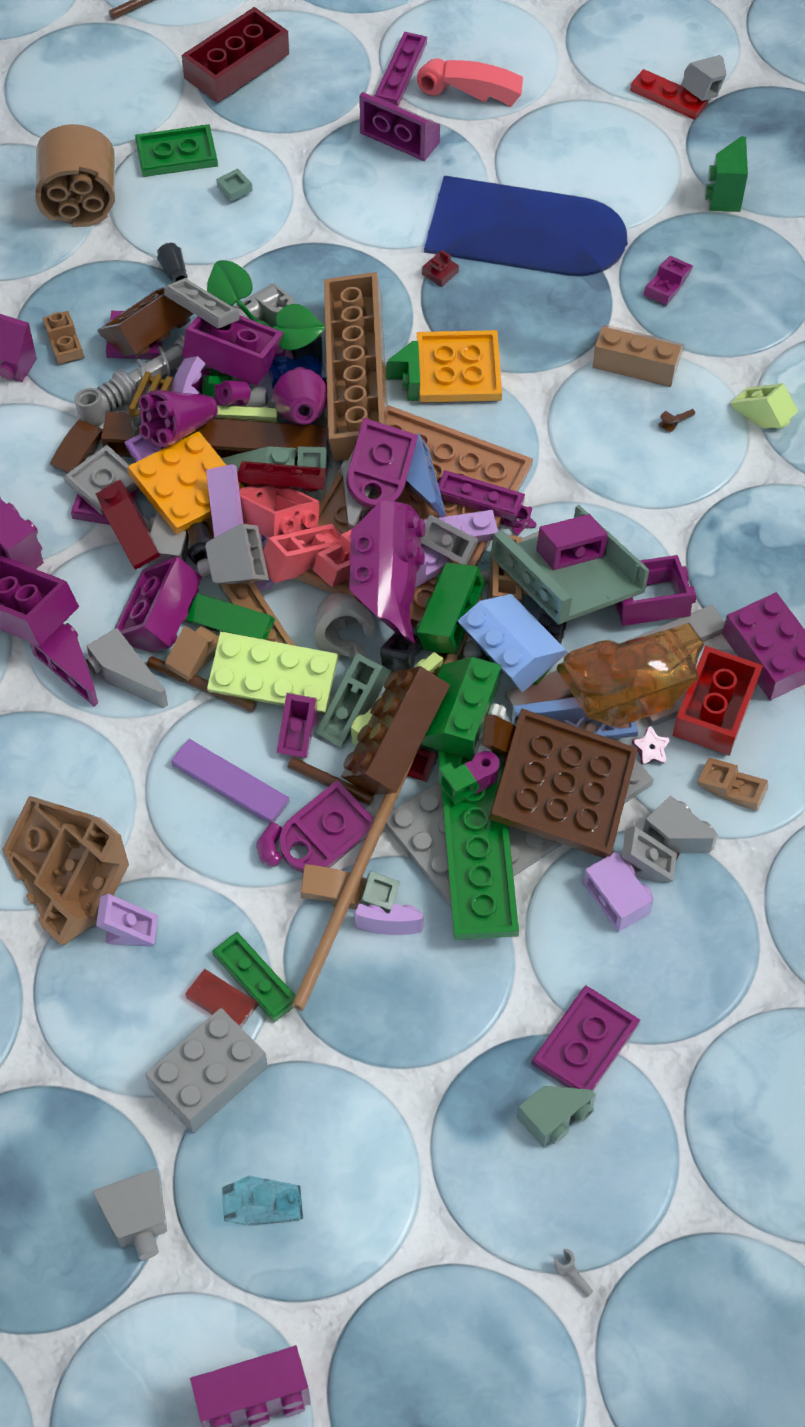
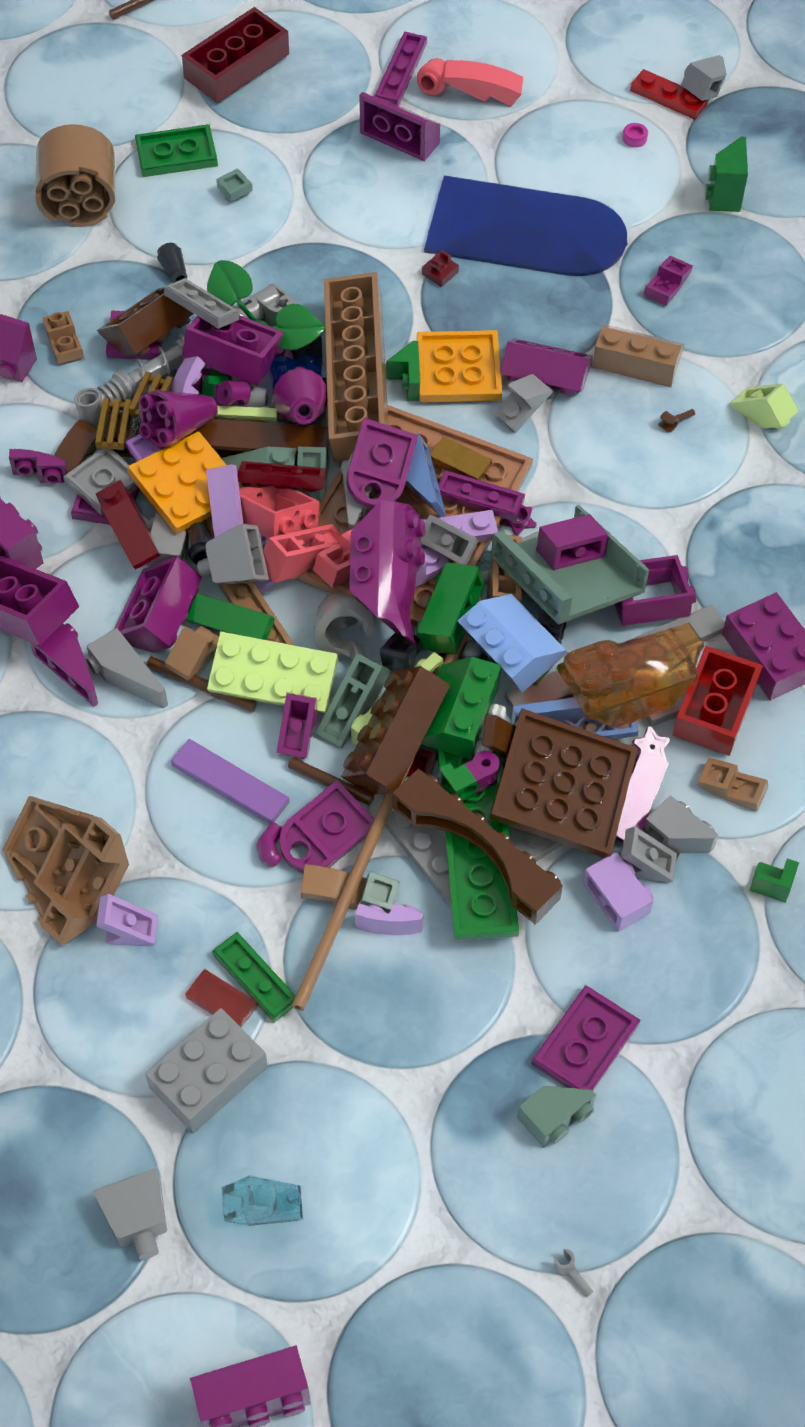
(30, 462): none -> magenta slope
(115, 407): none -> pearl gold tile
(430, 806): none -> reddish brown arch
(460, 459): none -> pearl gold tile
(524, 400): none -> light grey slope
(549, 364): none -> magenta slope
(635, 135): none -> dark pink tile
(642, 790): none -> tile
(774, 881): none -> green panel

